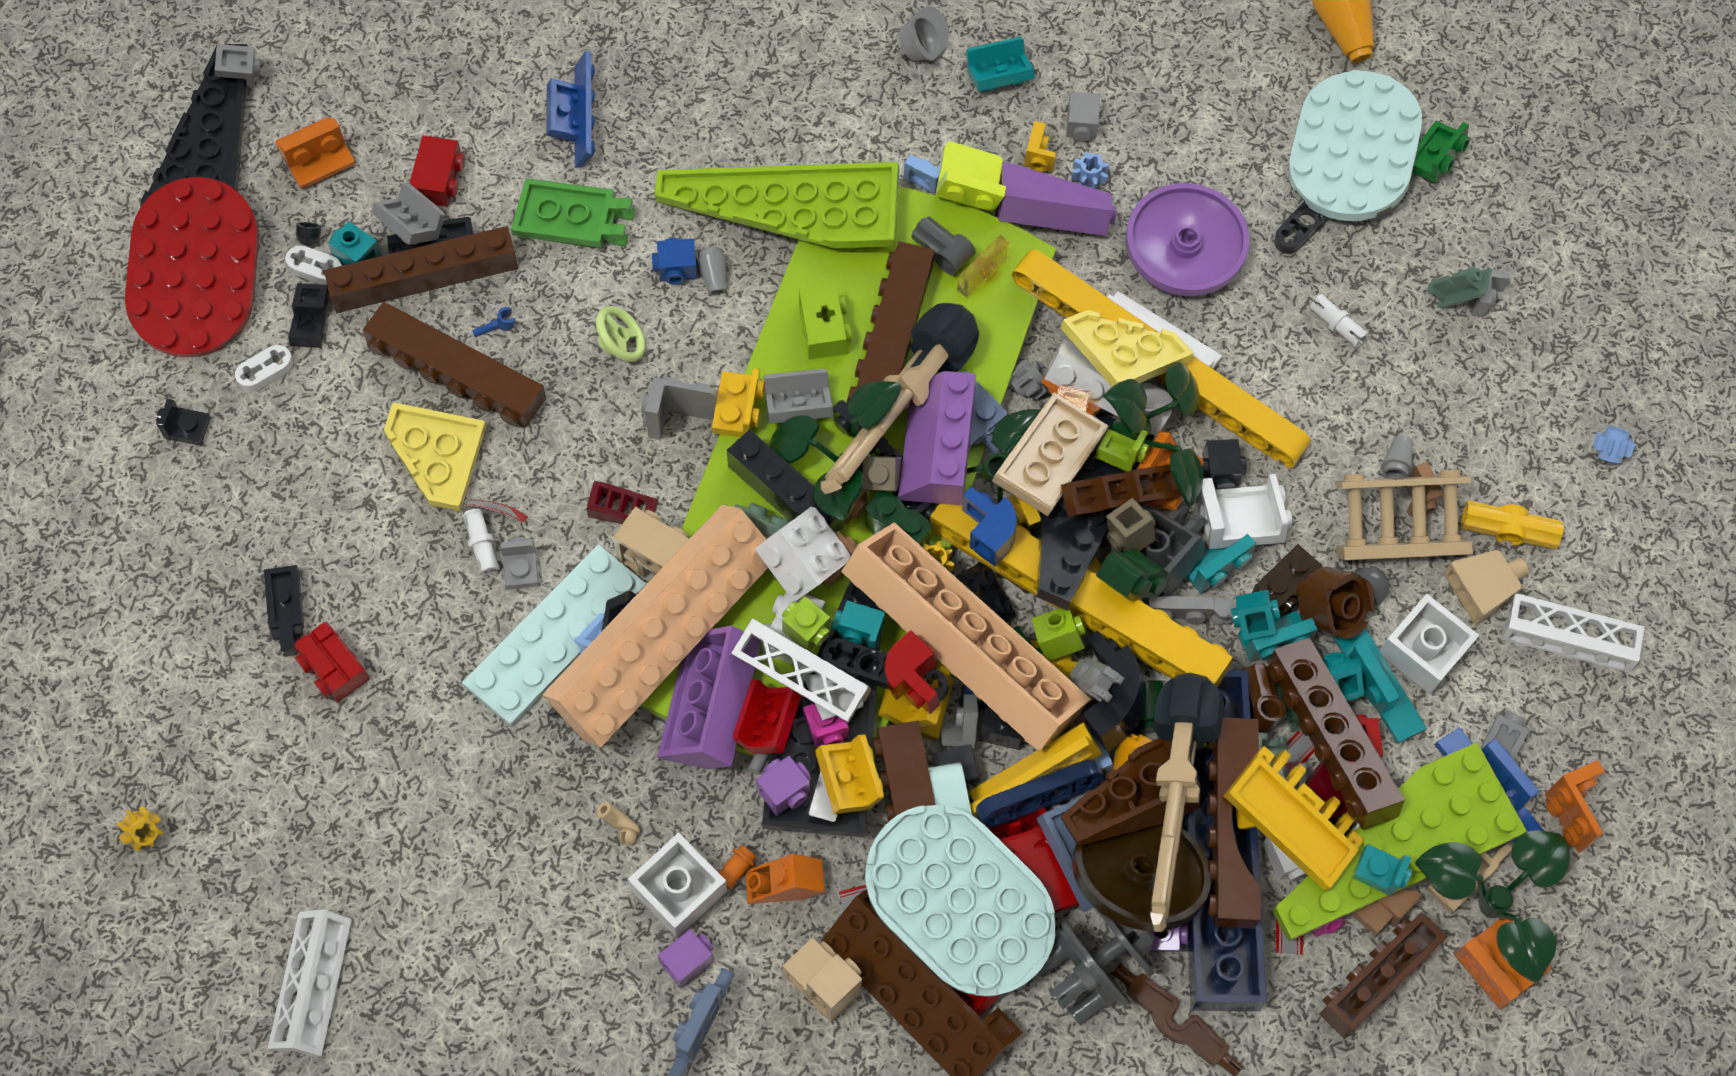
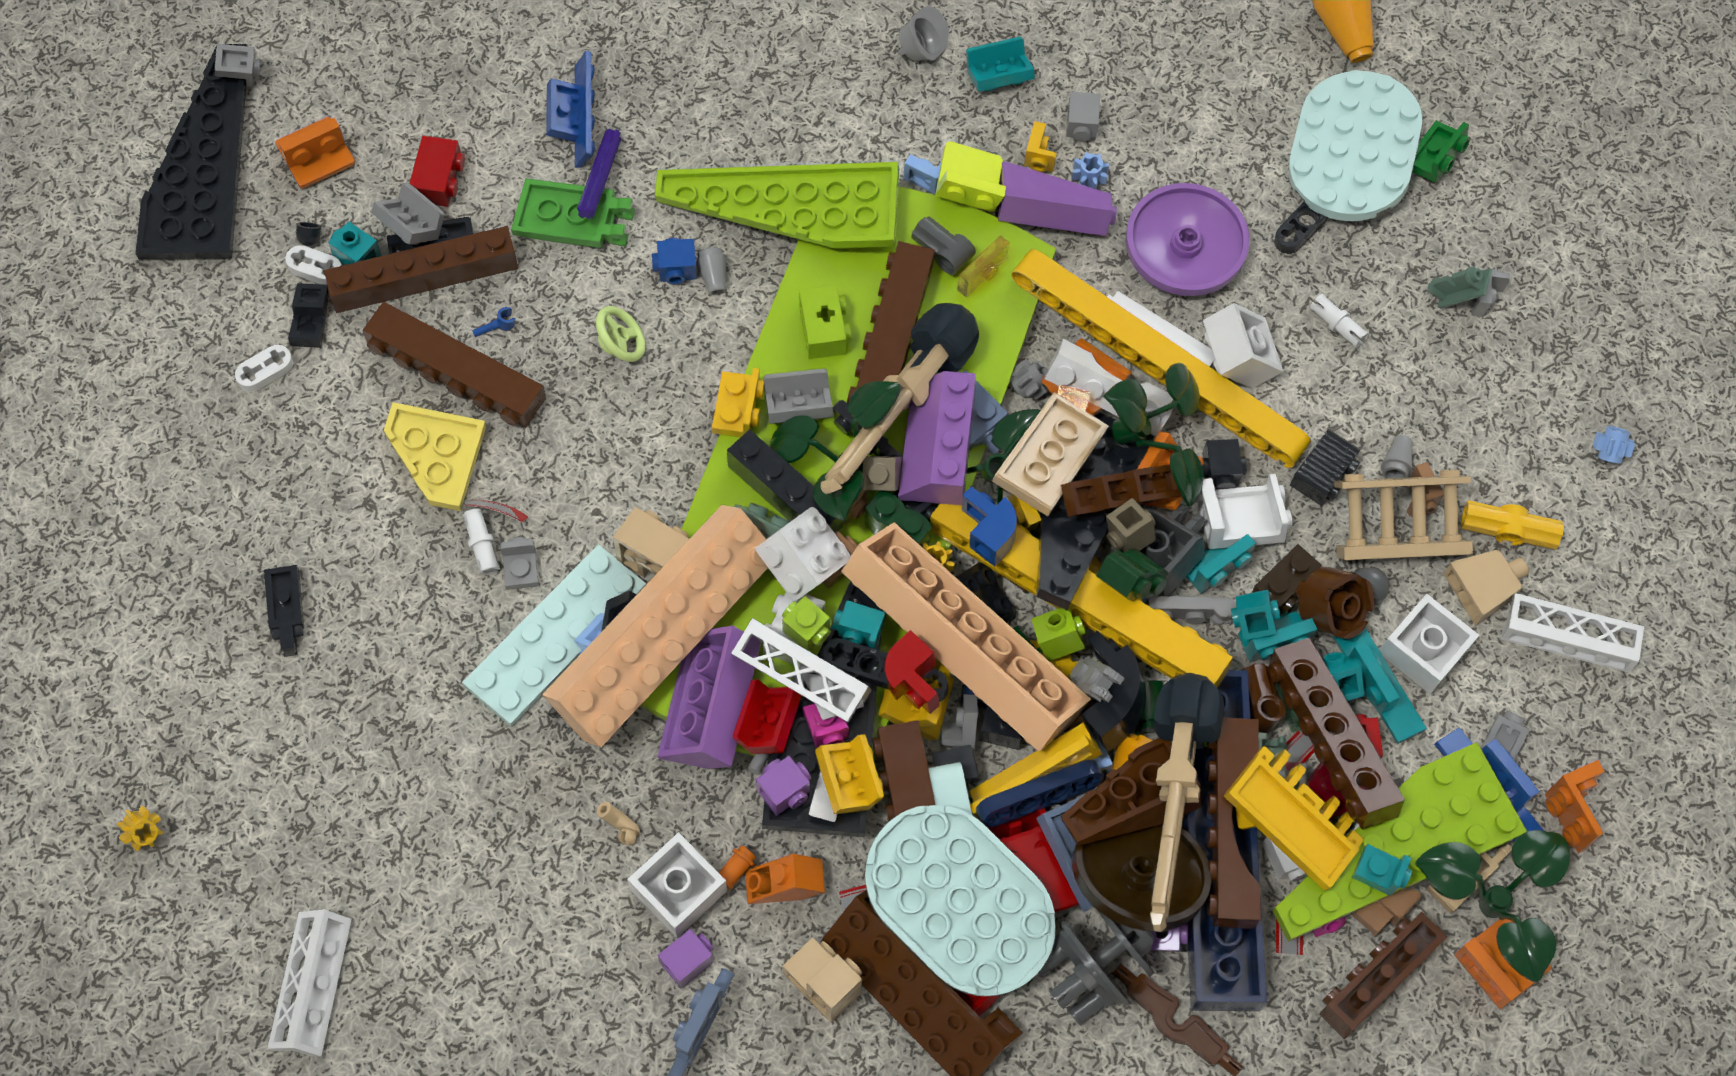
(182, 423): black bracket -> none
(192, 267): red plate -> none
(331, 662): red brick -> none
(599, 173): none -> dark purple axle
(613, 492): dark red slope -> none
(678, 398): light grey bracket -> none
(1122, 450): lime bracket -> none
(1124, 348): light yellow plate -> none
(1242, 346): none -> white brick
(1324, 465): none -> black brick

